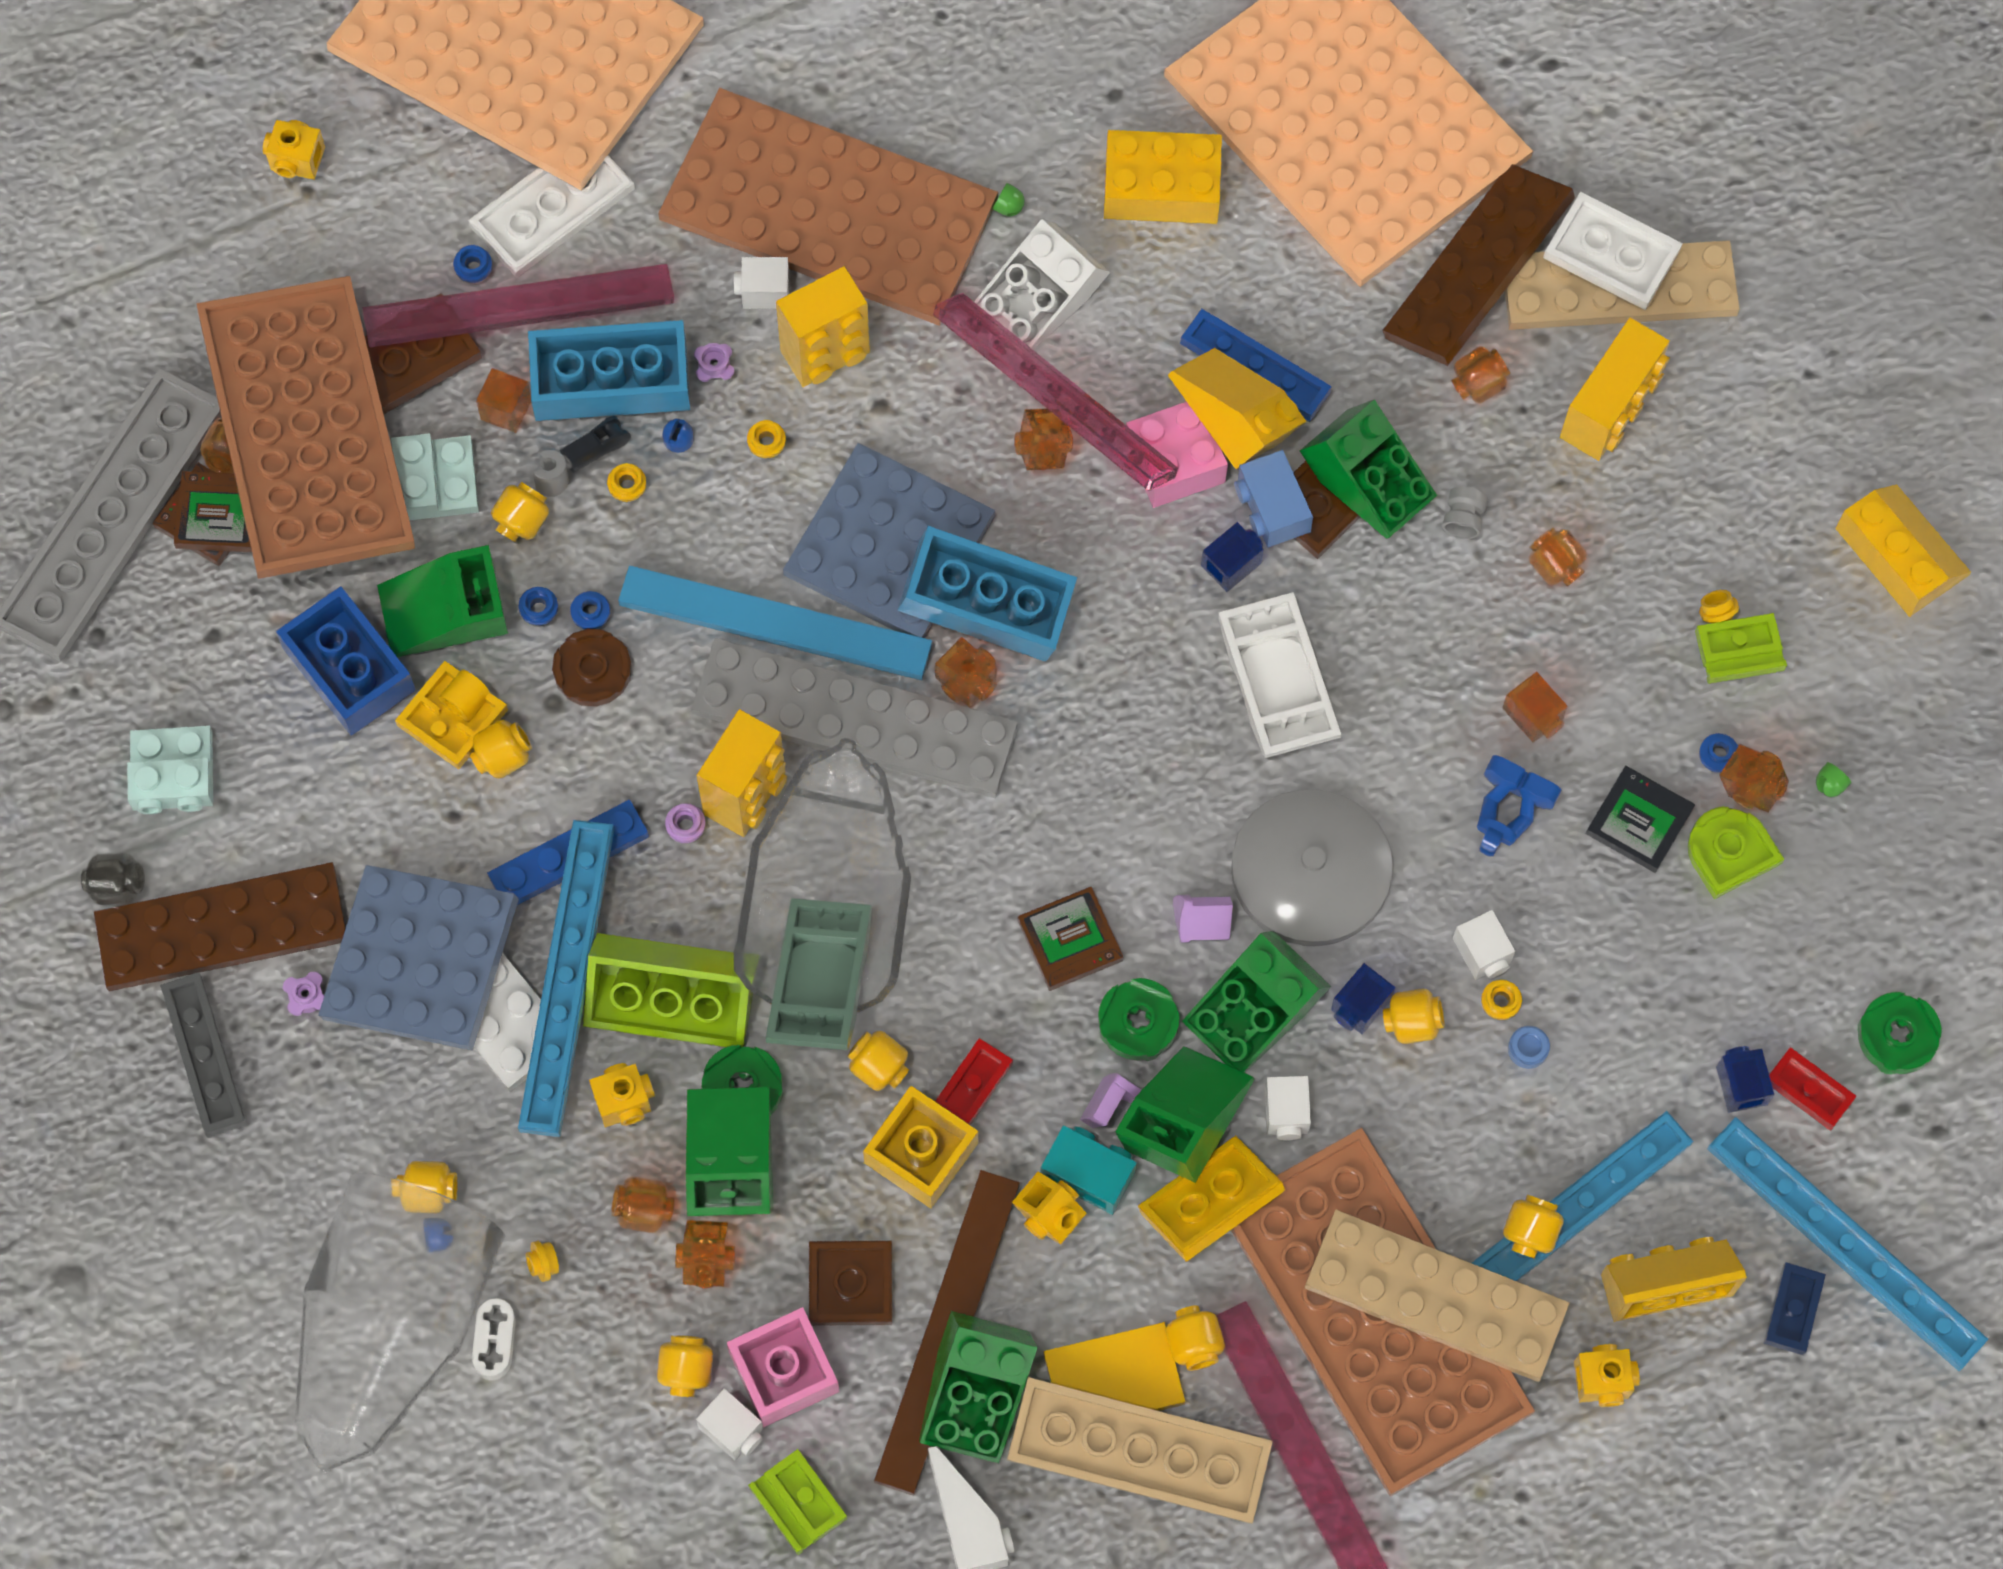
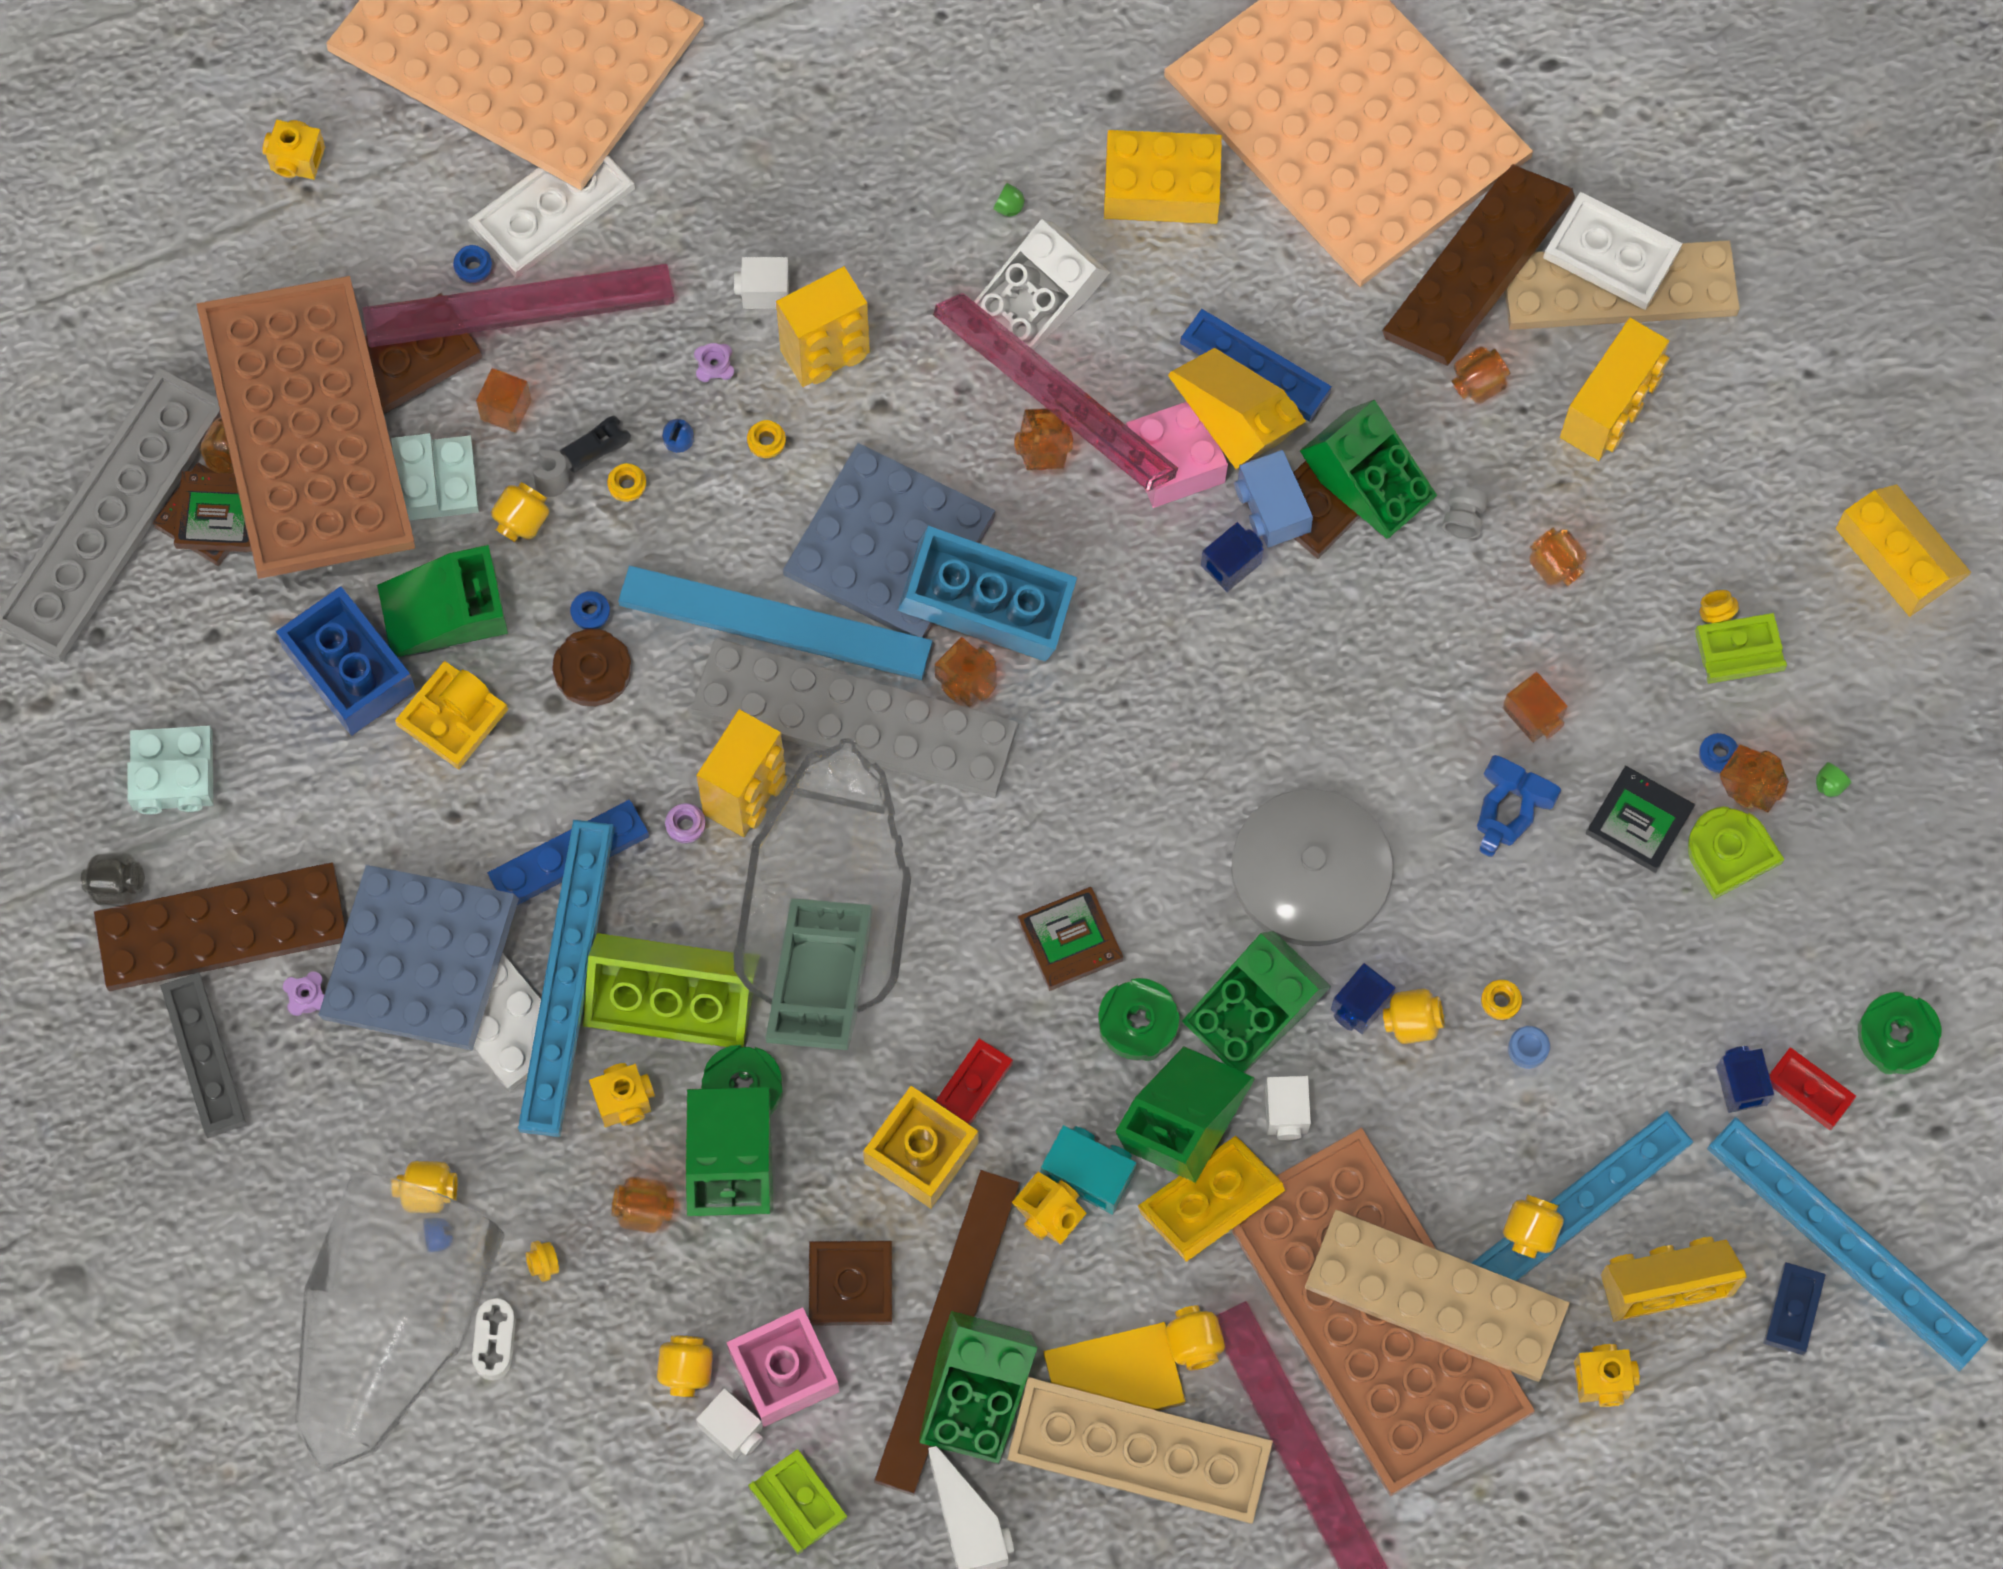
(500, 749): yellow head -> none
(538, 595): blue plate -> none
(608, 370): dark azure brick -> none
(705, 1254): clear orange brick -> none
(828, 204): nougat plate -> none
(878, 1060): yellow head -> none
(1106, 1099): lavender tile -> none
(1202, 917): lavender tile -> none
(1278, 675): white slope -> none
(1484, 946): white brick -> none

